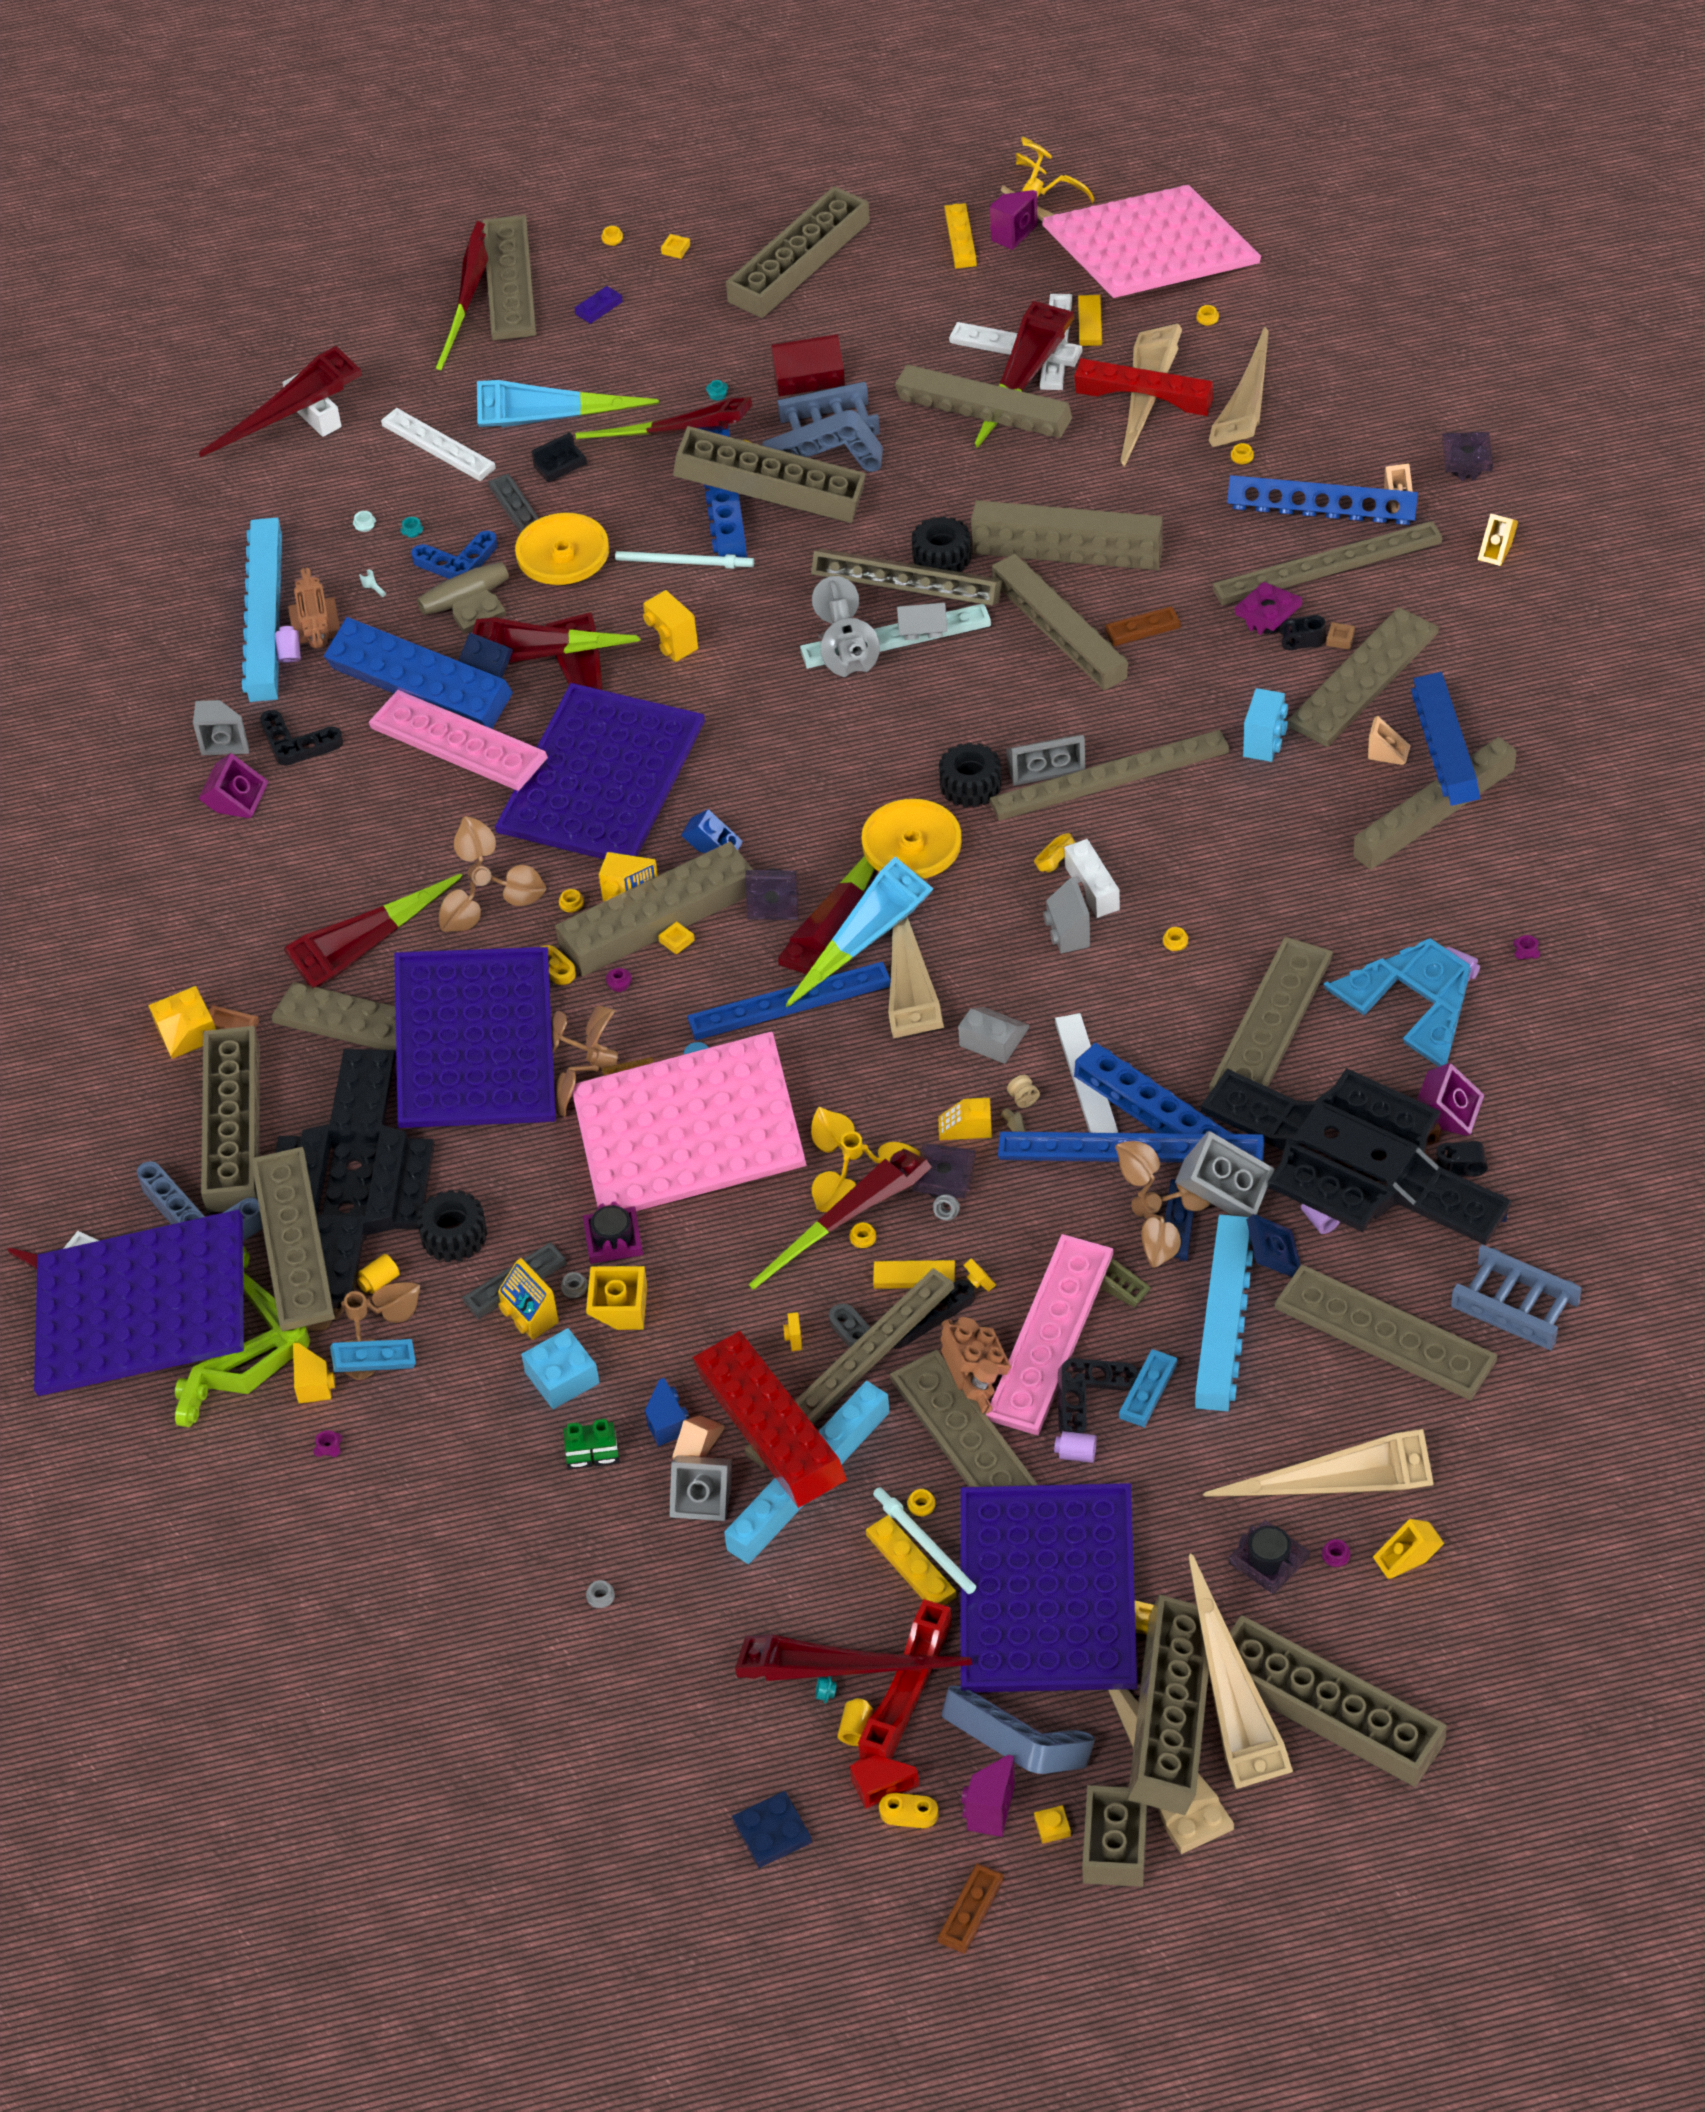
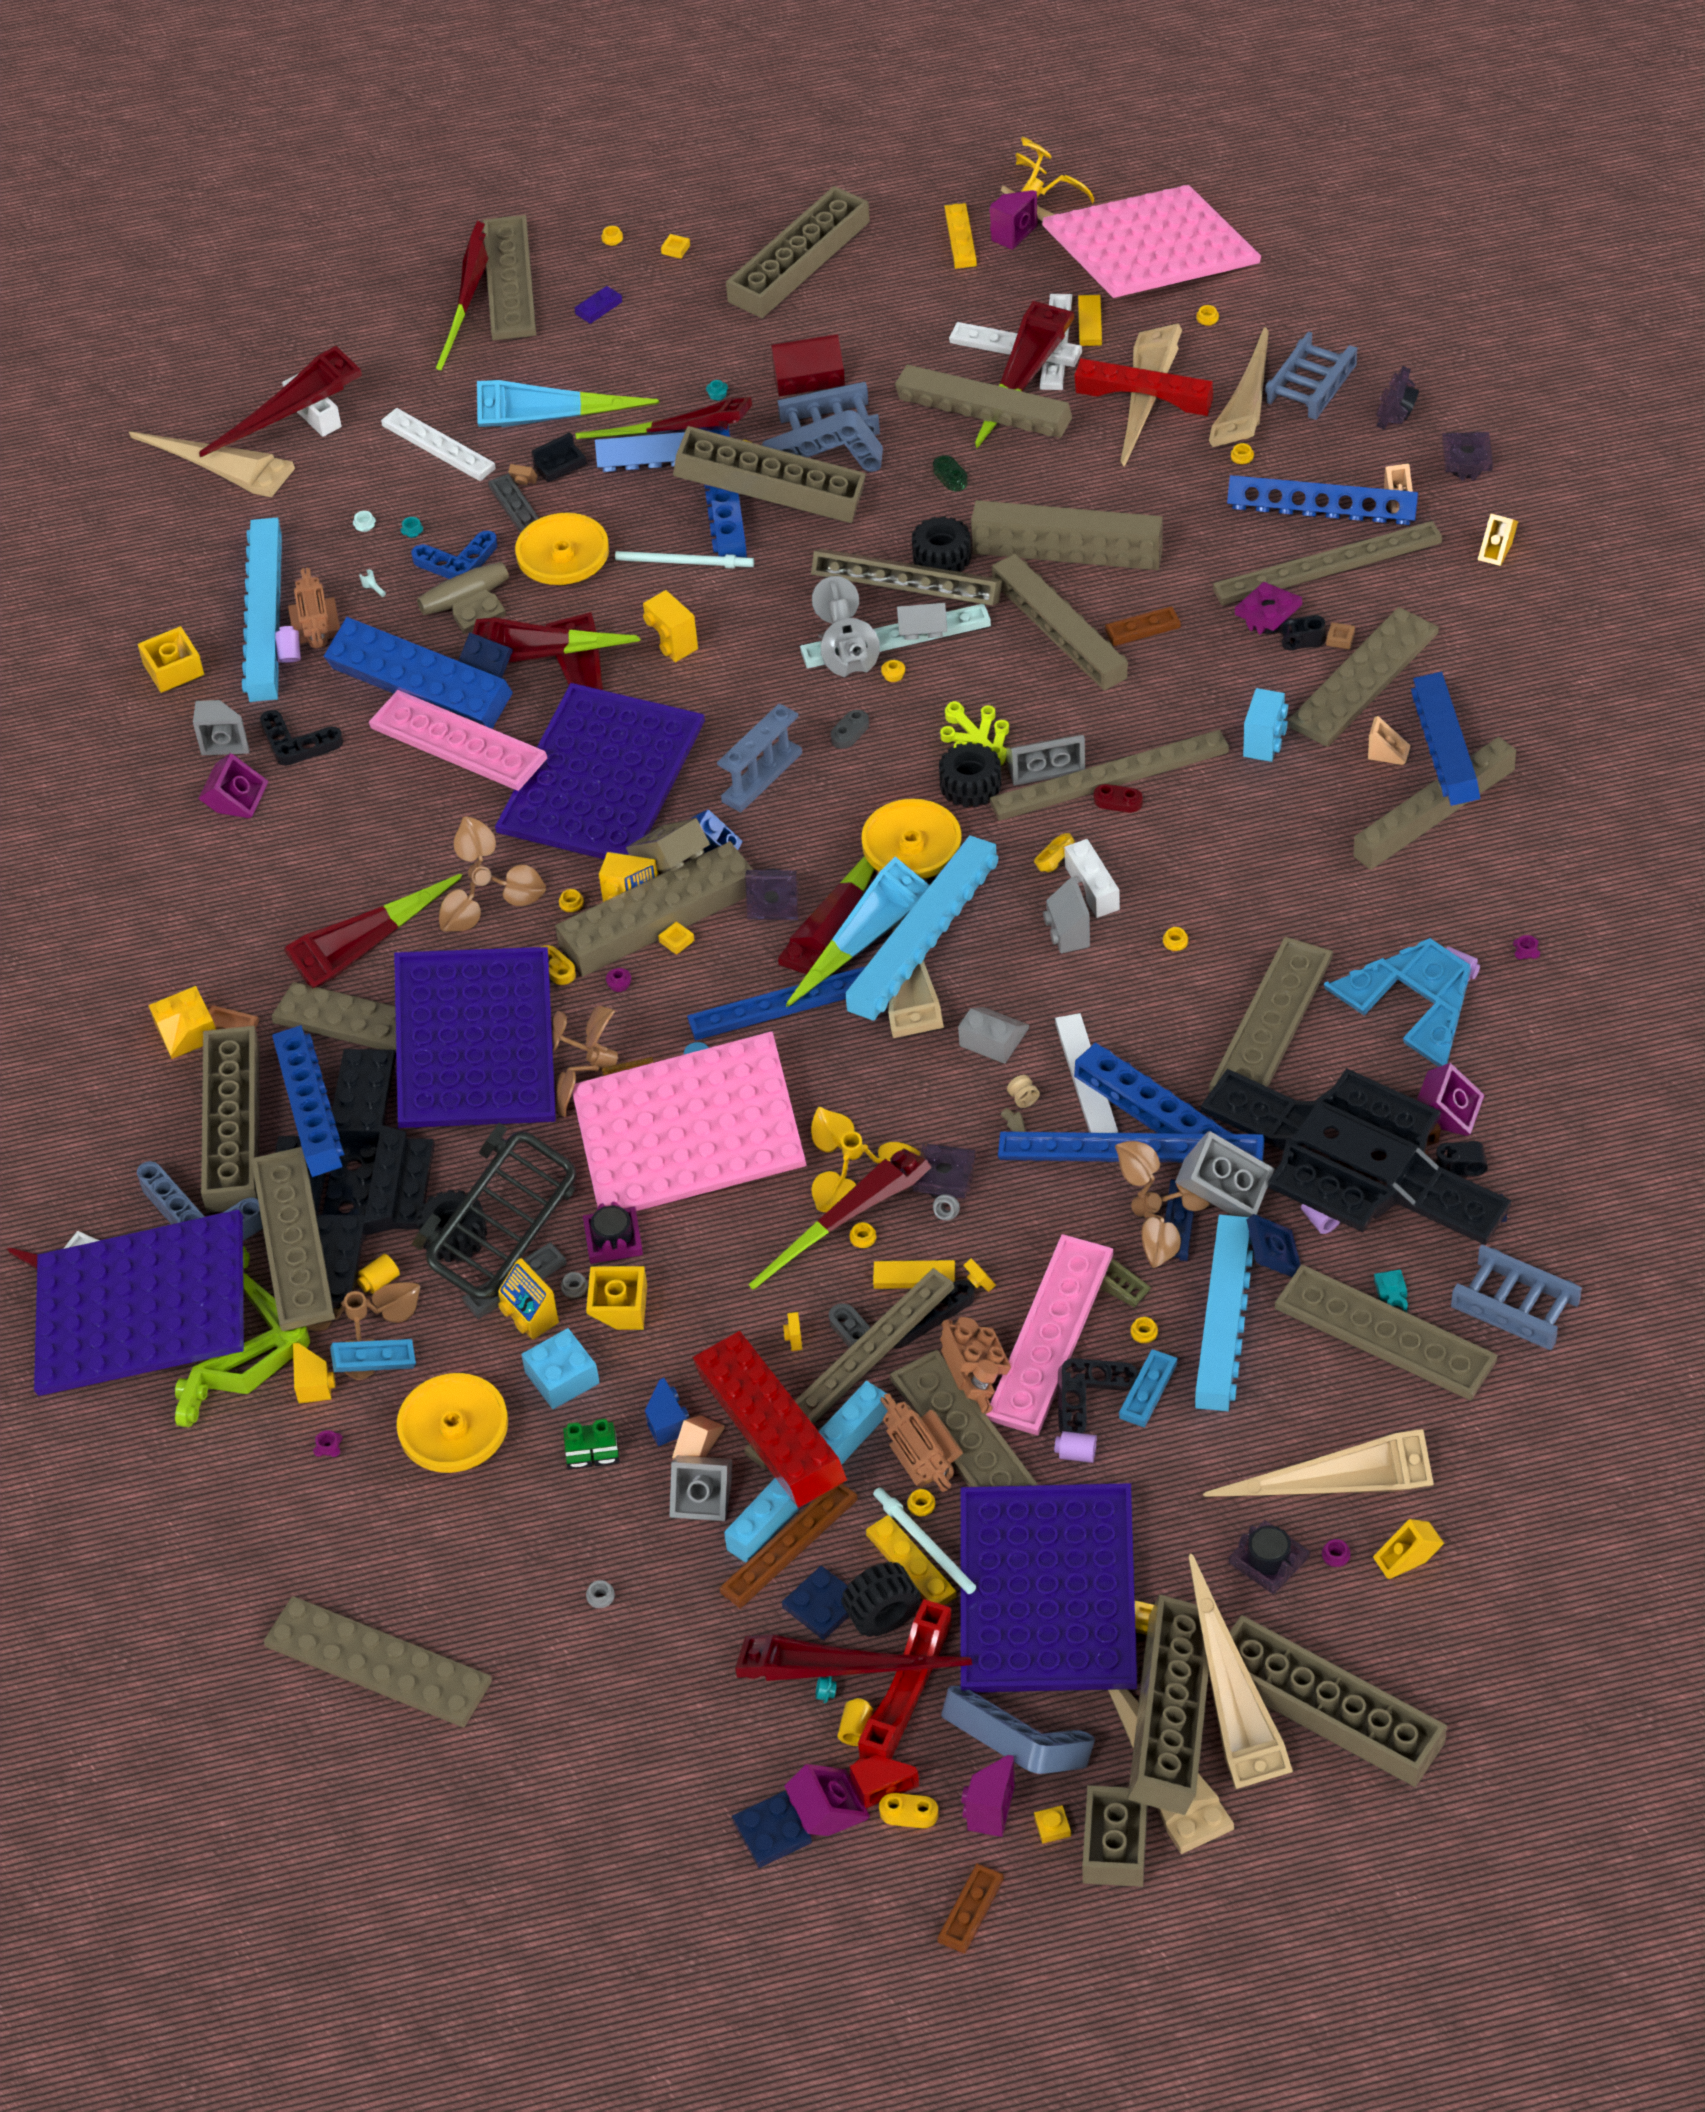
(170, 659): none -> yellow slope
(249, 469): none -> tan plate
(308, 1100): none -> blue brick
(378, 1661): none -> dark tan plate
(452, 1422): none -> yellow dish
(503, 1148): none -> pearl dark grey bar
(522, 474): none -> medium nougat plate
(637, 451): none -> medium blue slope
(671, 844): none -> dark tan brick
(768, 767): none -> sand blue fence
(787, 1545): none -> dark orange tile
(818, 1603): none -> dark blue plate
(825, 1799): none -> magenta slope
(852, 726): none -> dark grey plate
(881, 1599): none -> black tyre
(893, 670): none -> yellow plate
(921, 928): none -> medium azure brick
(921, 1444): none -> nougat piece
(950, 473): none -> clear green plate
(955, 714): none -> neon yellow plant
(966, 1120): yellow slope -> none
(1118, 798): none -> dark red plate
(1144, 1324): none -> yellow plate
(1325, 388): none -> sand blue fence
(1392, 1288): none -> teal plate
(1397, 400): none -> clear purple piece

